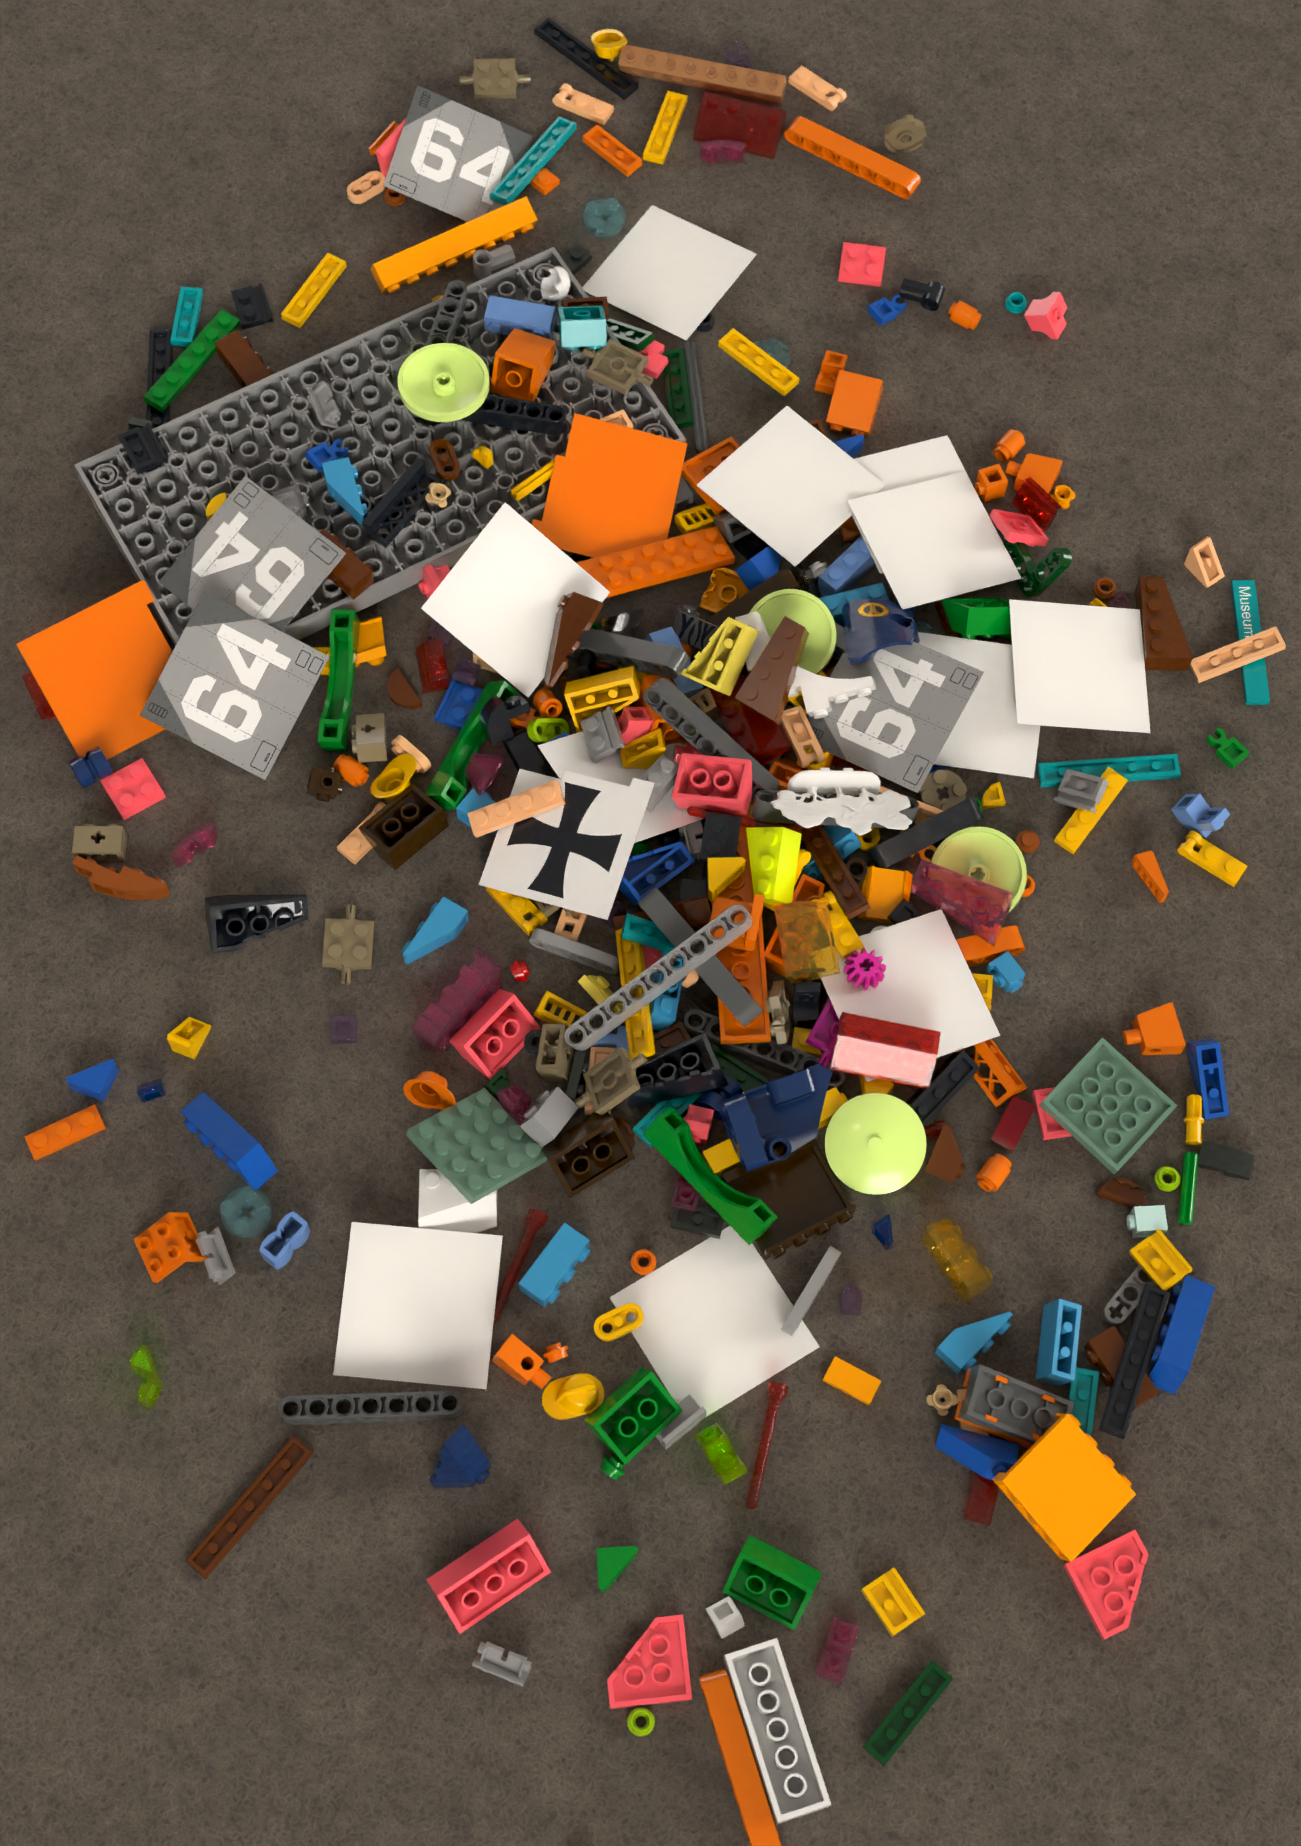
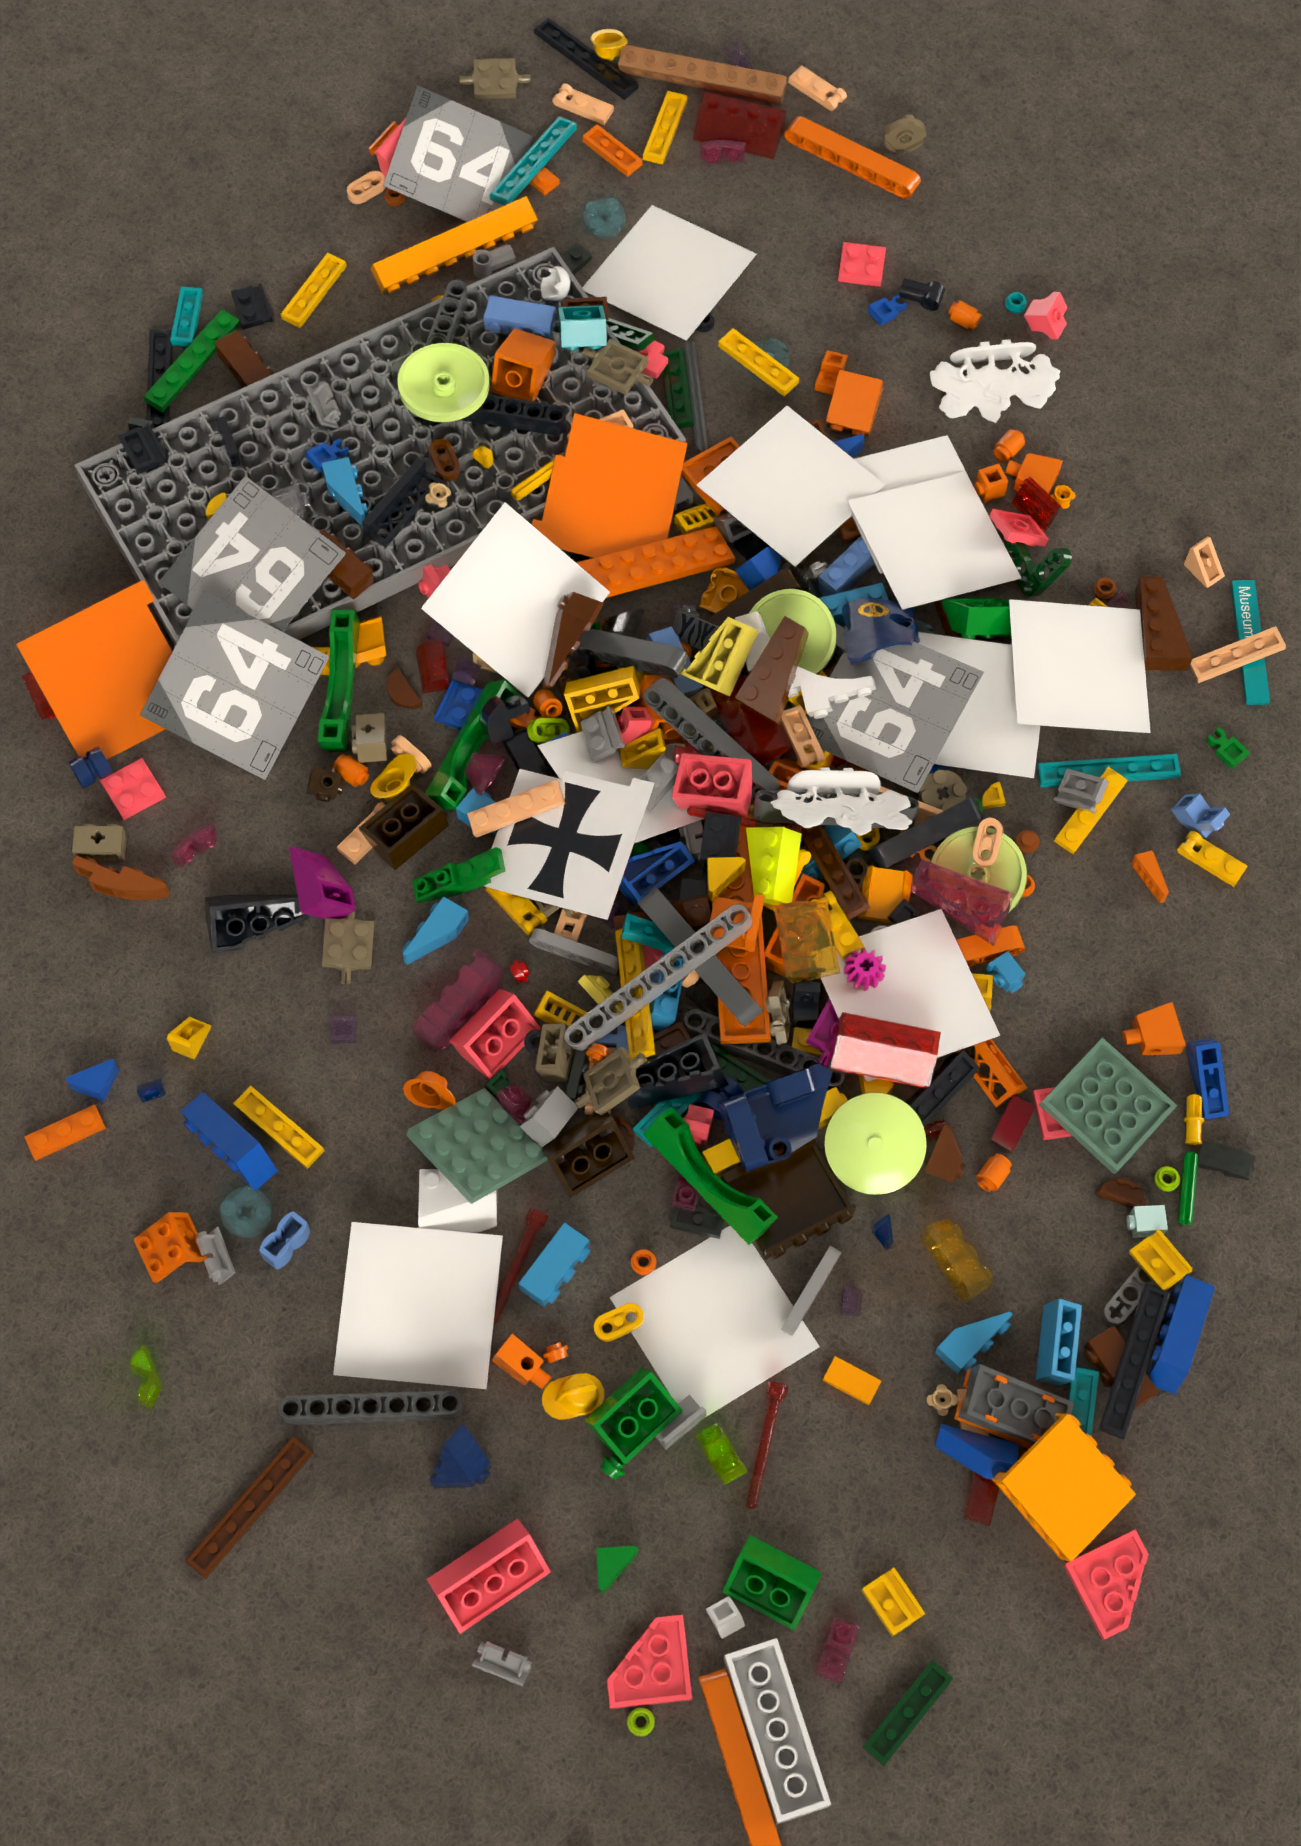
(228, 441): none -> black tile
(279, 1127): none -> yellow plate
(320, 886): none -> magenta slope
(459, 878): none -> green slope
(597, 1053): none -> orange plate
(987, 842): none -> light nougat plate
(992, 387): none -> white plant

